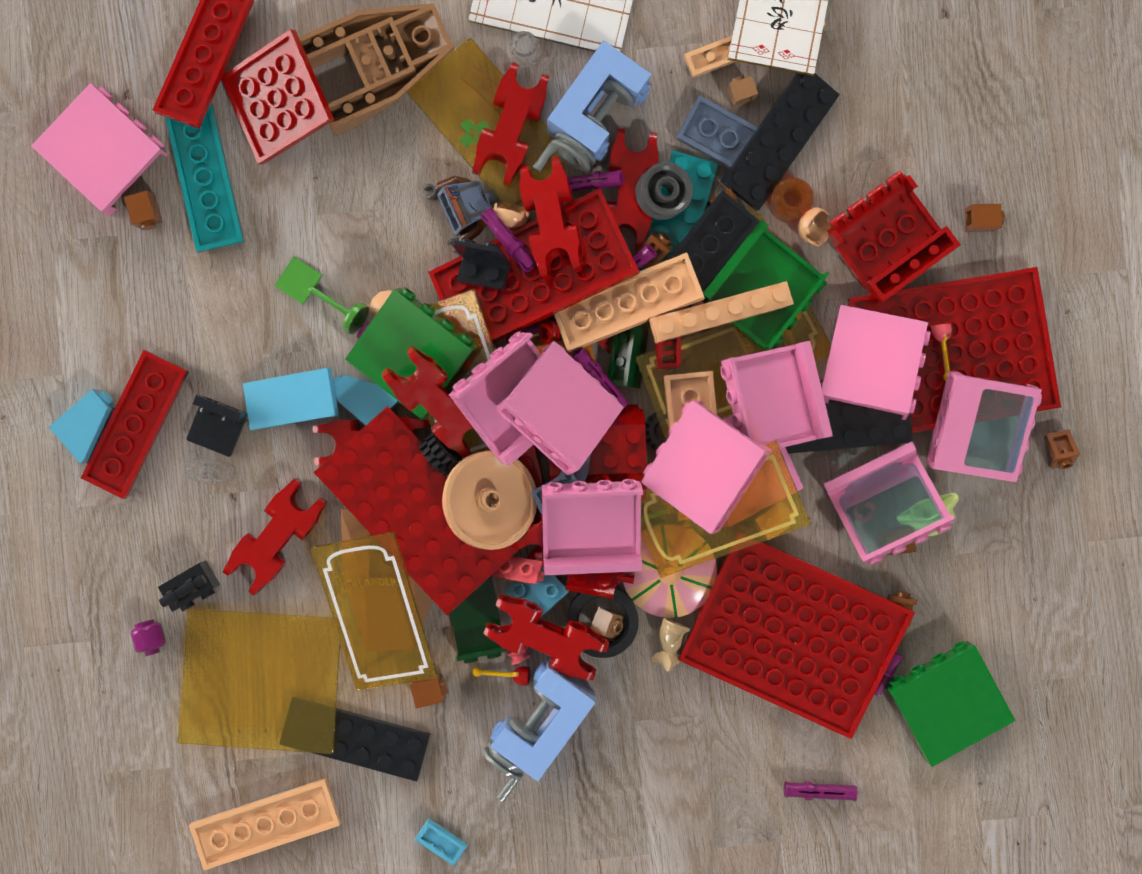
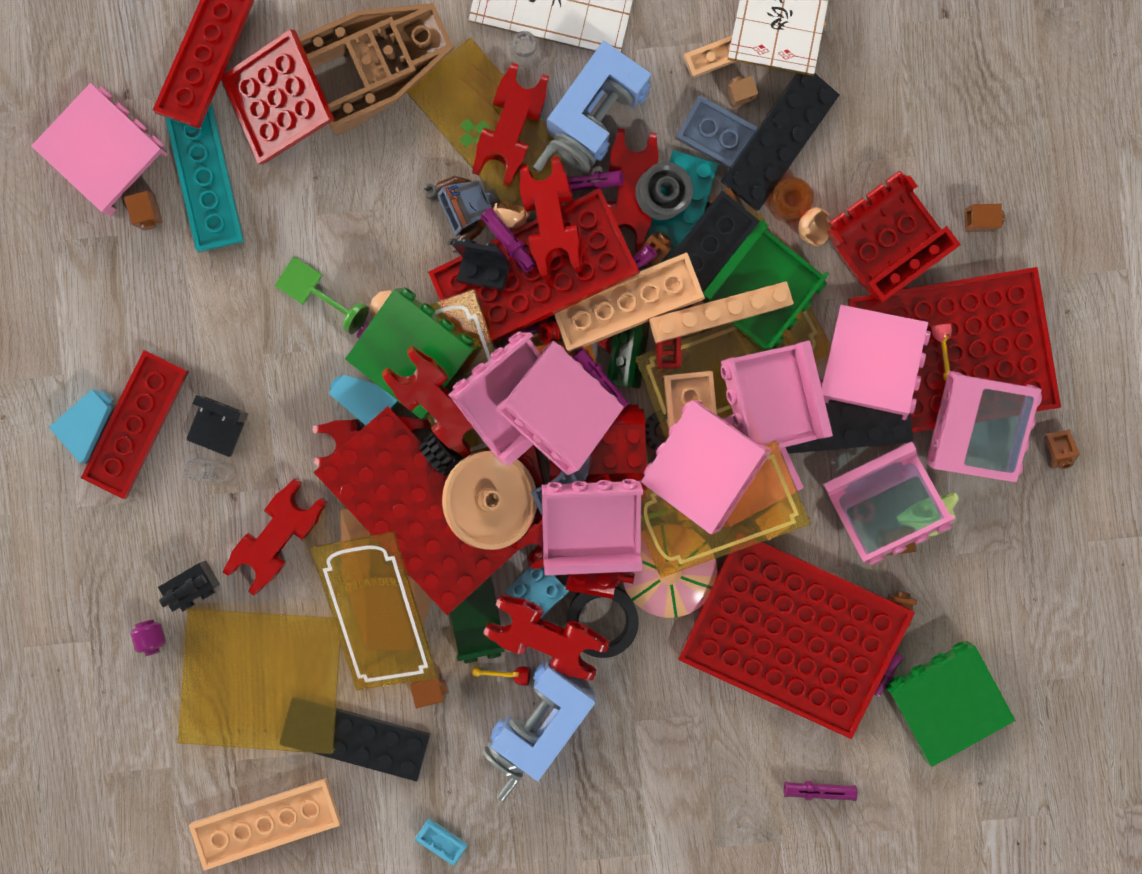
(290, 399): medium azure tile -> none
(517, 658): coral bush -> none
(520, 570): coral hinge -> none
(607, 622): medium nougat plate -> none
(671, 639): tan animal -> none

